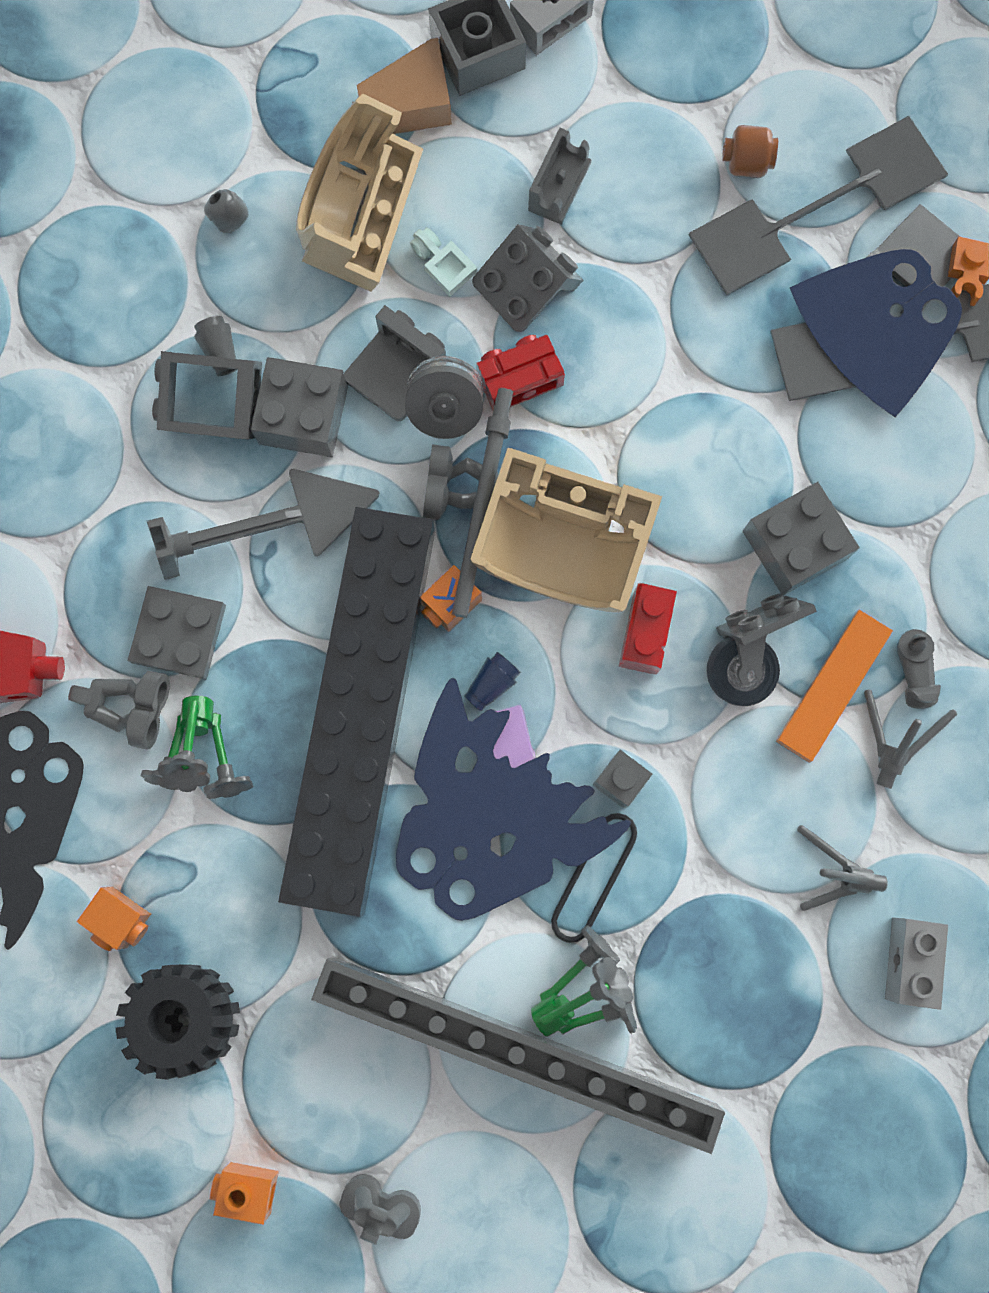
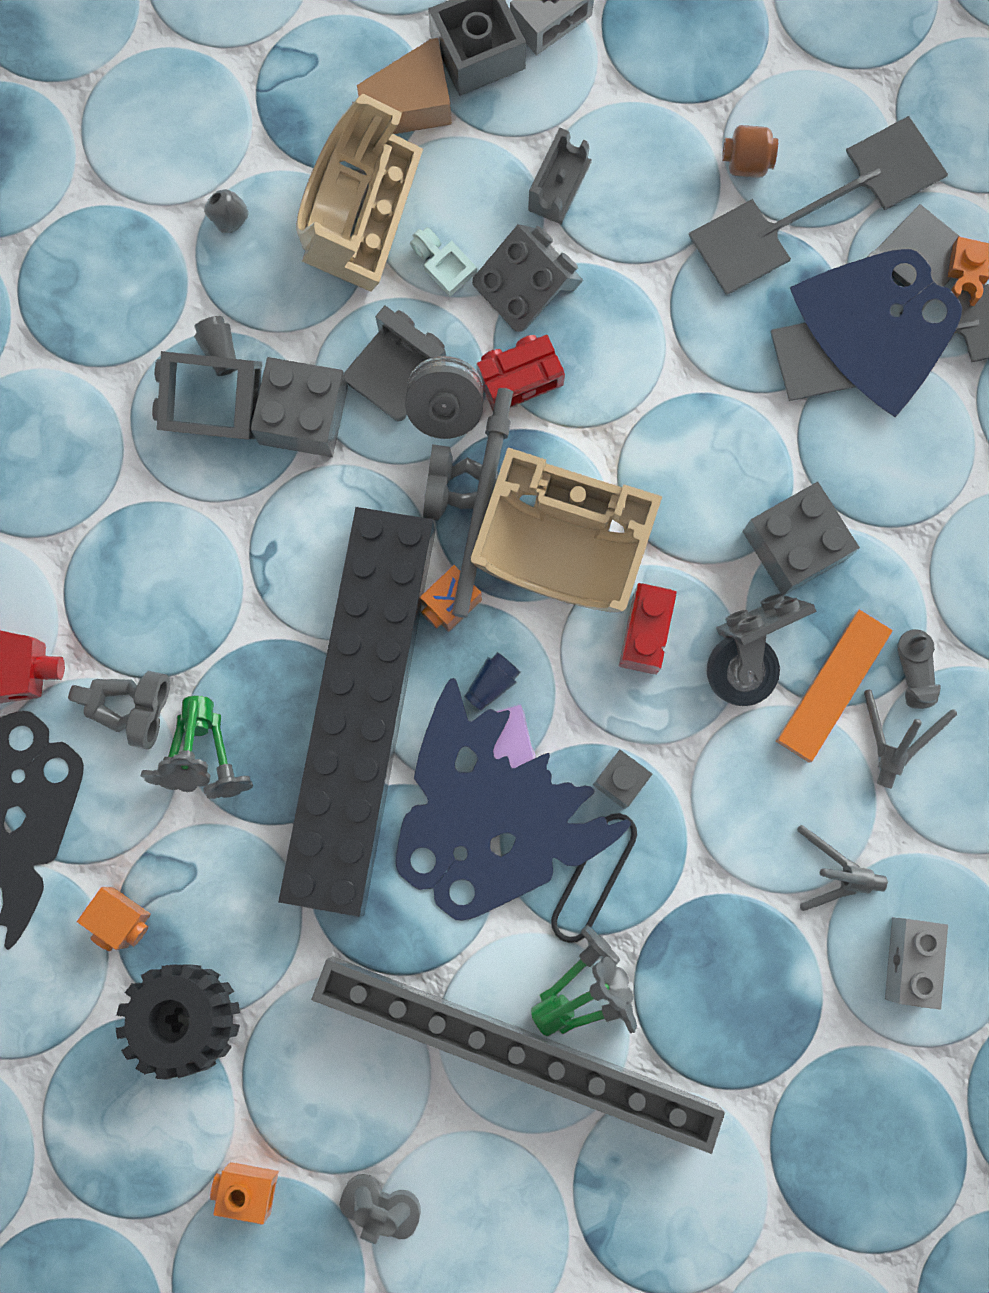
(177, 632): dark grey plate -> none
(323, 506): dark grey piece -> none

